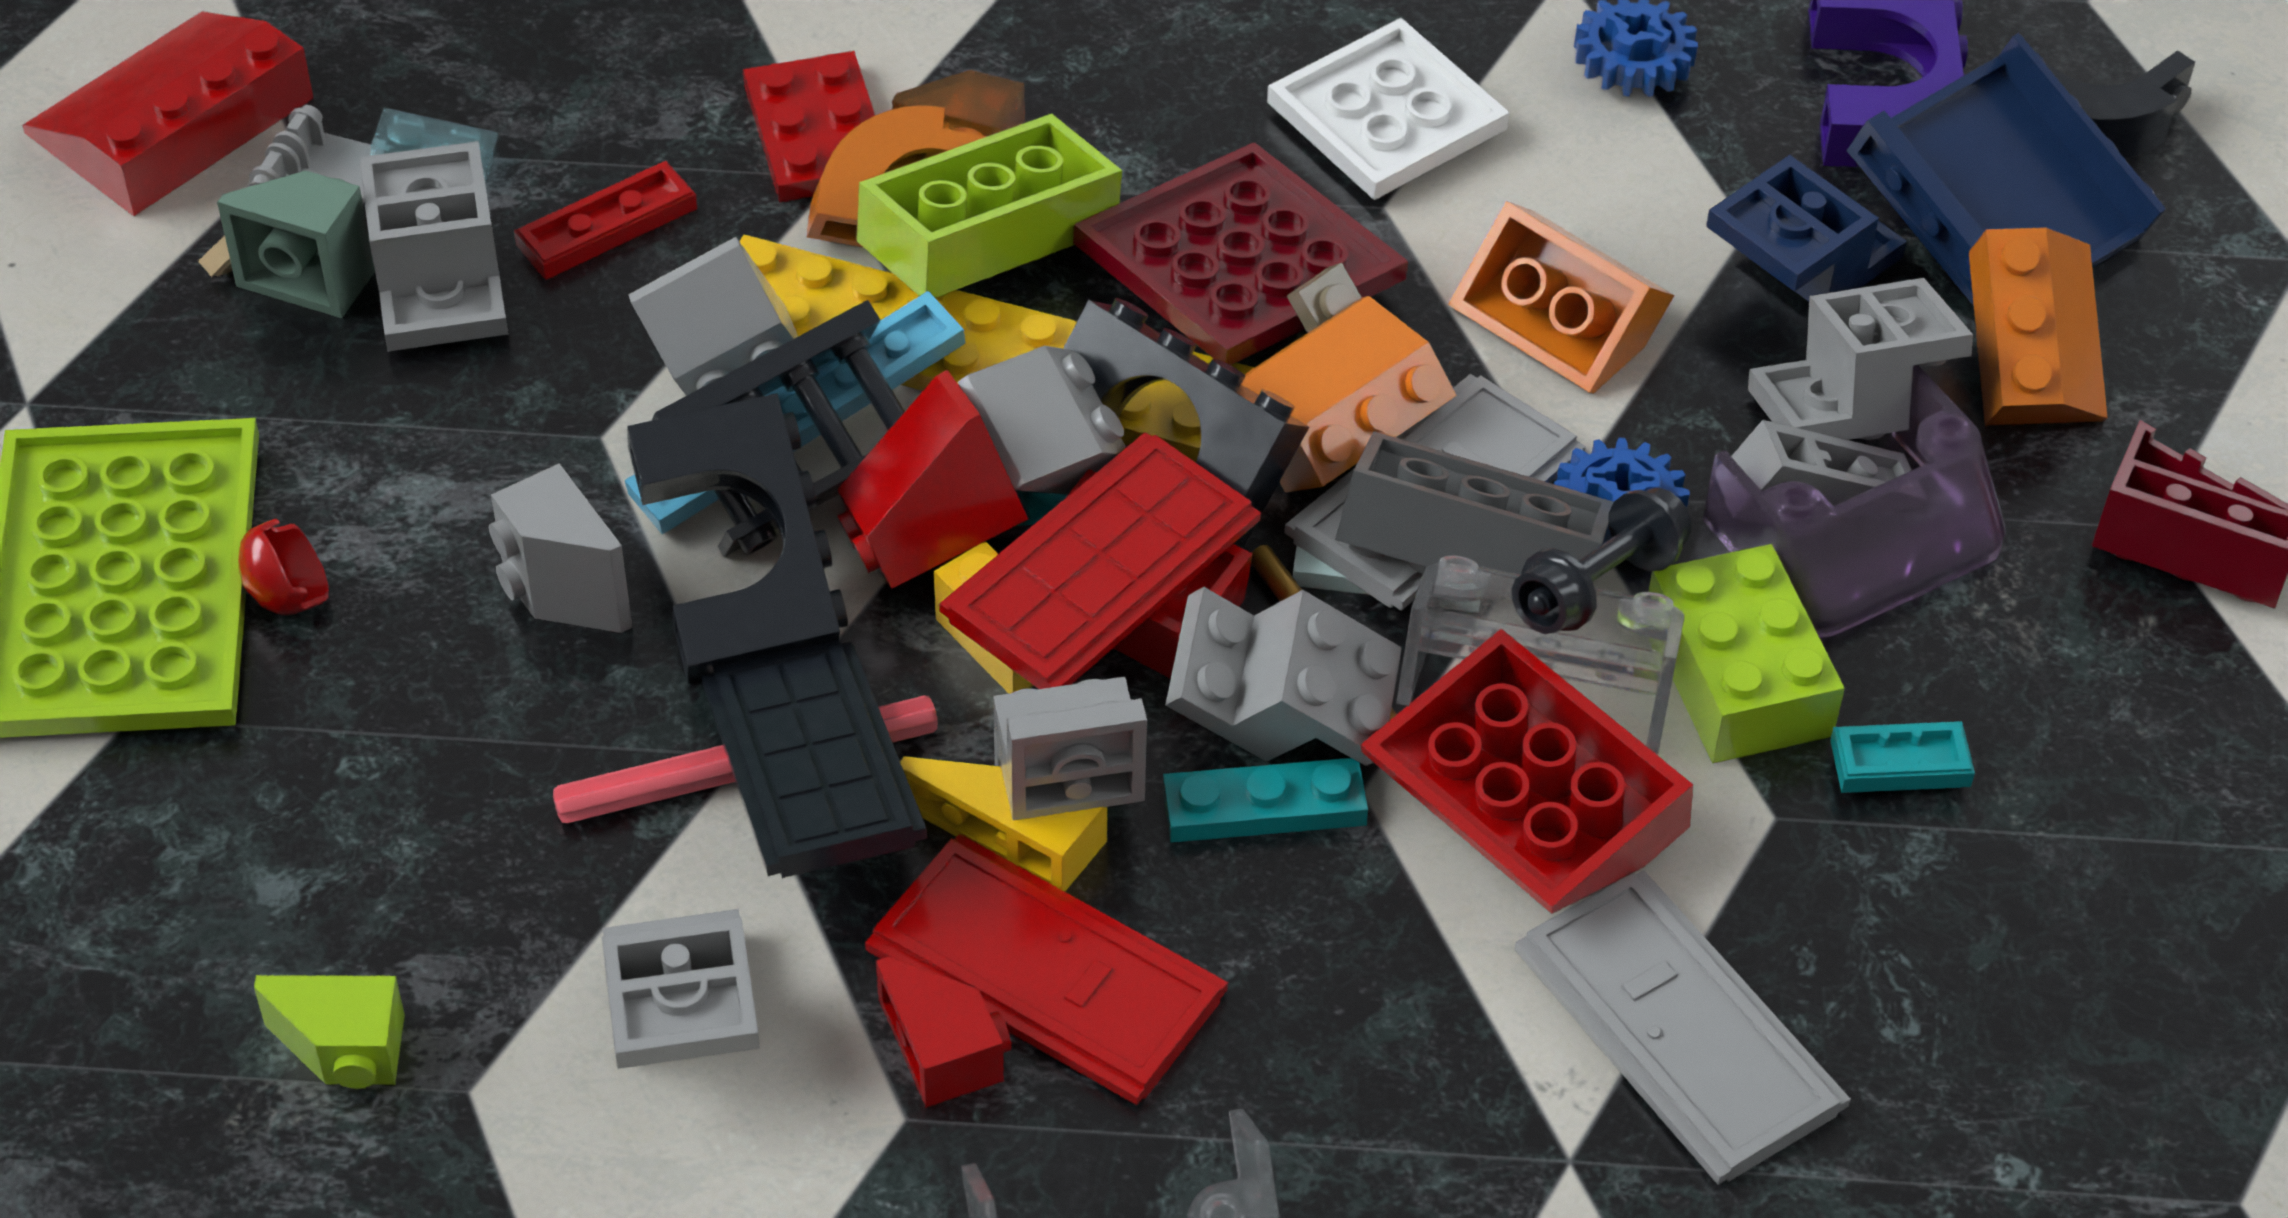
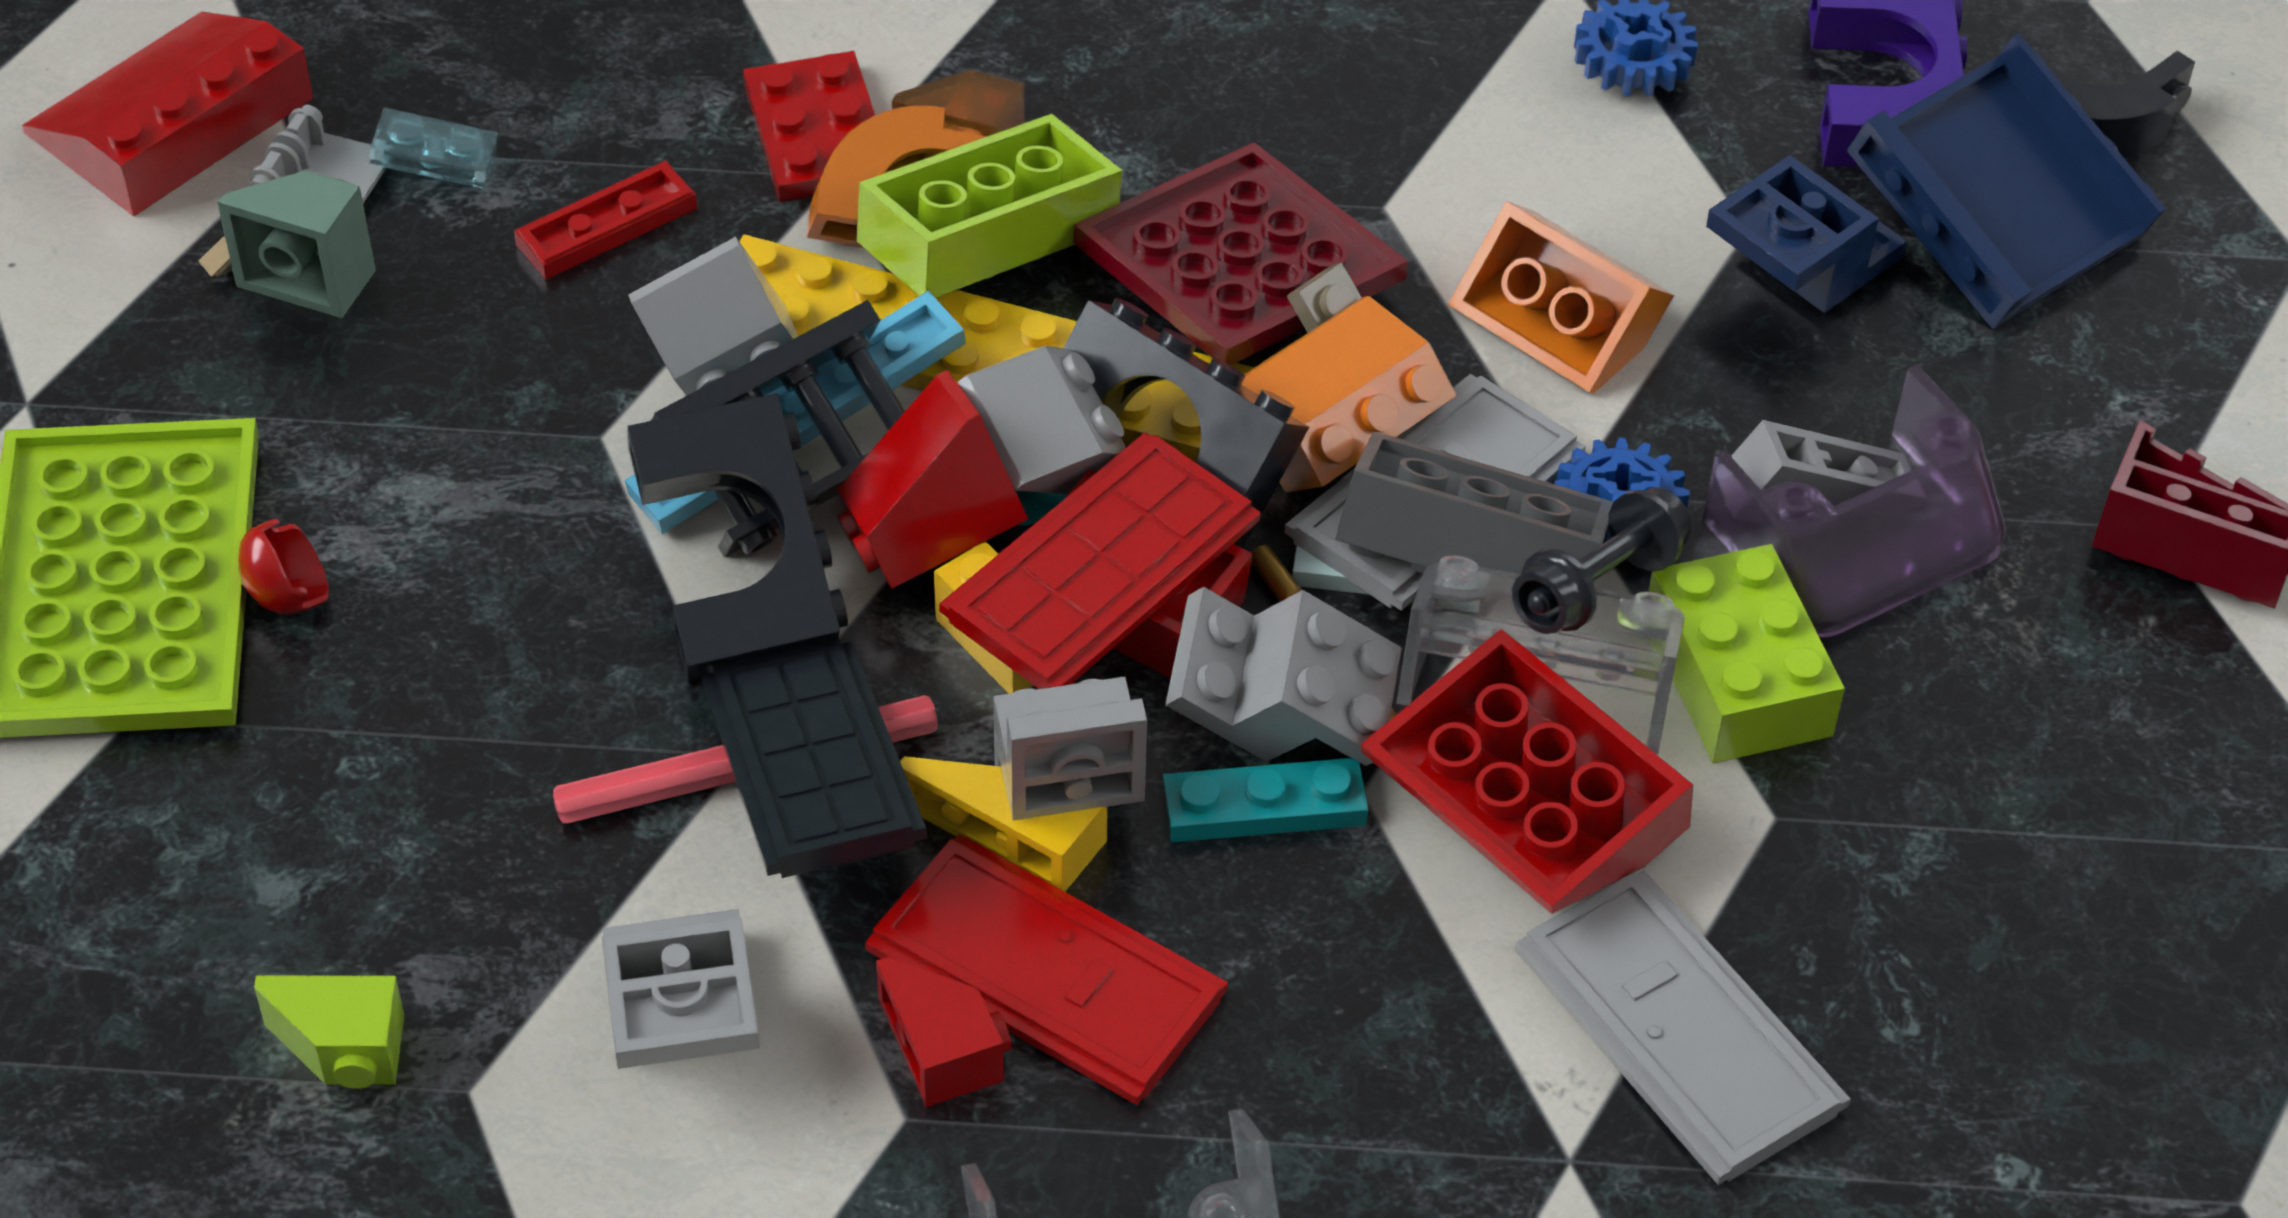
(433, 246): light grey bracket -> none
(559, 553): light grey slope -> none
(1387, 108): white plate -> none
(1862, 360): light grey bracket -> none
(1902, 757): teal plate -> none
(2036, 328): orange slope -> none

